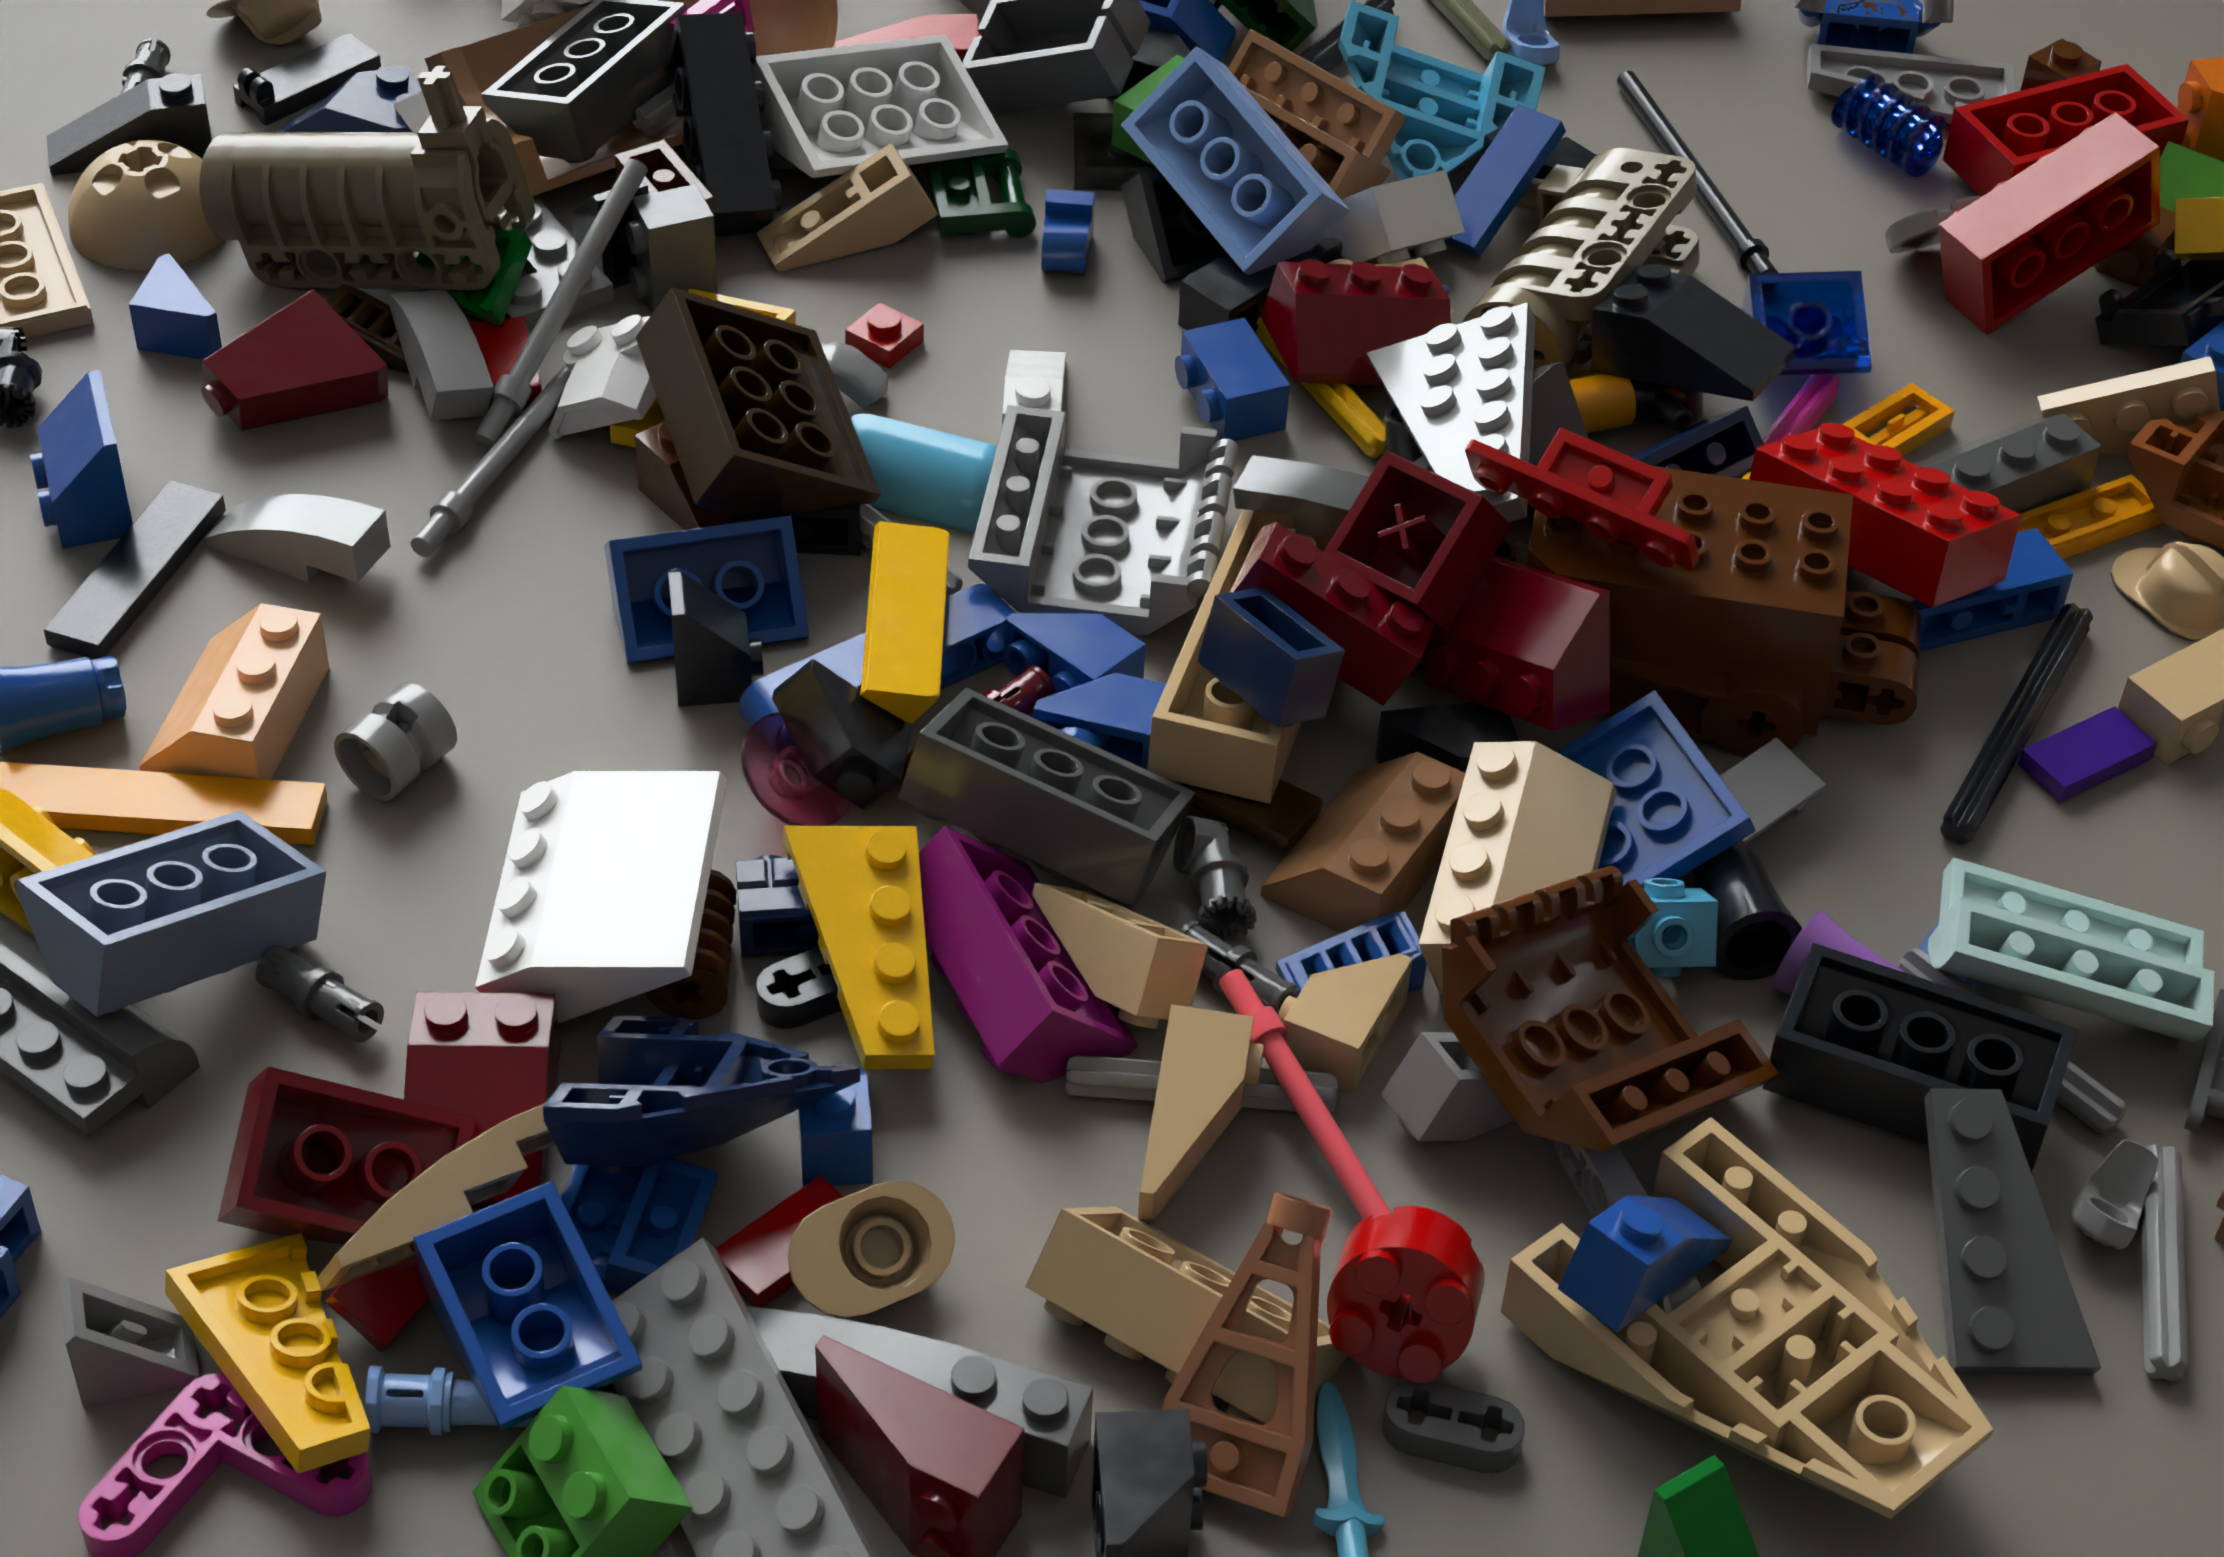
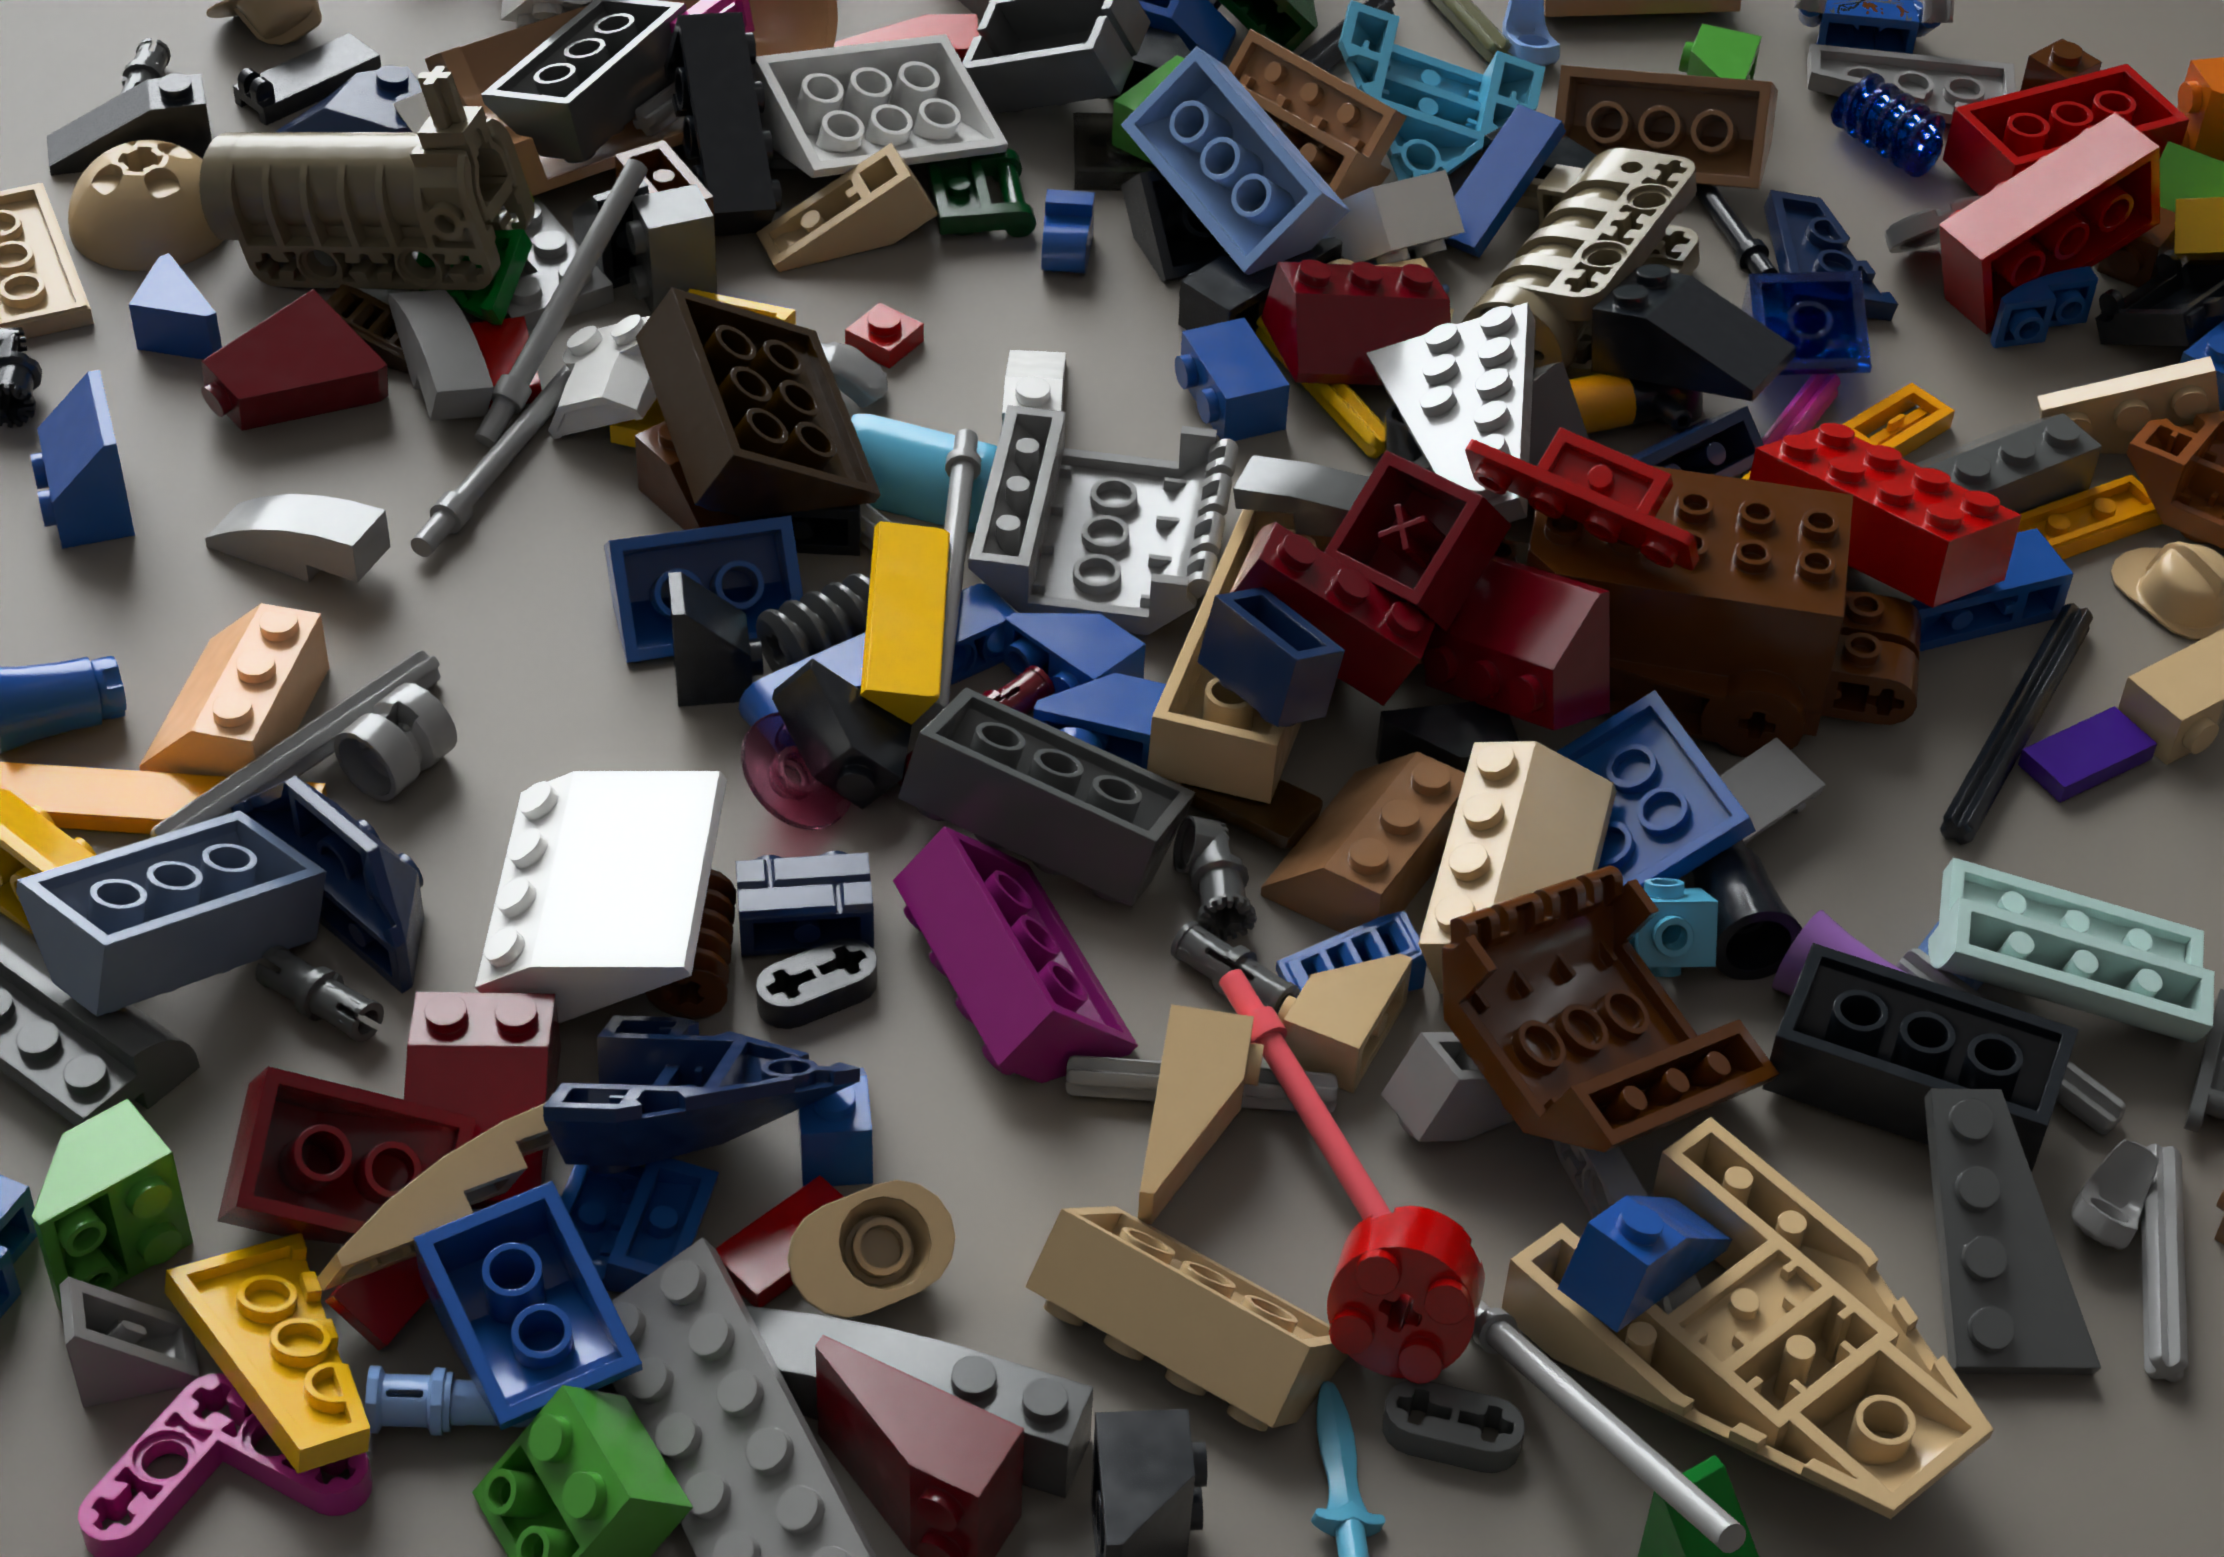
(110, 1202): none -> bright green slope
(134, 570): tile -> none
(302, 748): none -> light grey axle
(368, 890): none -> dark blue wedge
(814, 621): none -> dark grey piece
(871, 933): yellow wing -> none
(962, 467): none -> light grey bar
(1124, 954): tan slope -> none
(1244, 1458): nougat plate -> none
(1498, 1333): none -> light grey bar
(1710, 120): none -> medium nougat slope
(1721, 53): none -> bright green slope
(1812, 240): none -> dark blue wing
(2044, 303): none -> blue slope

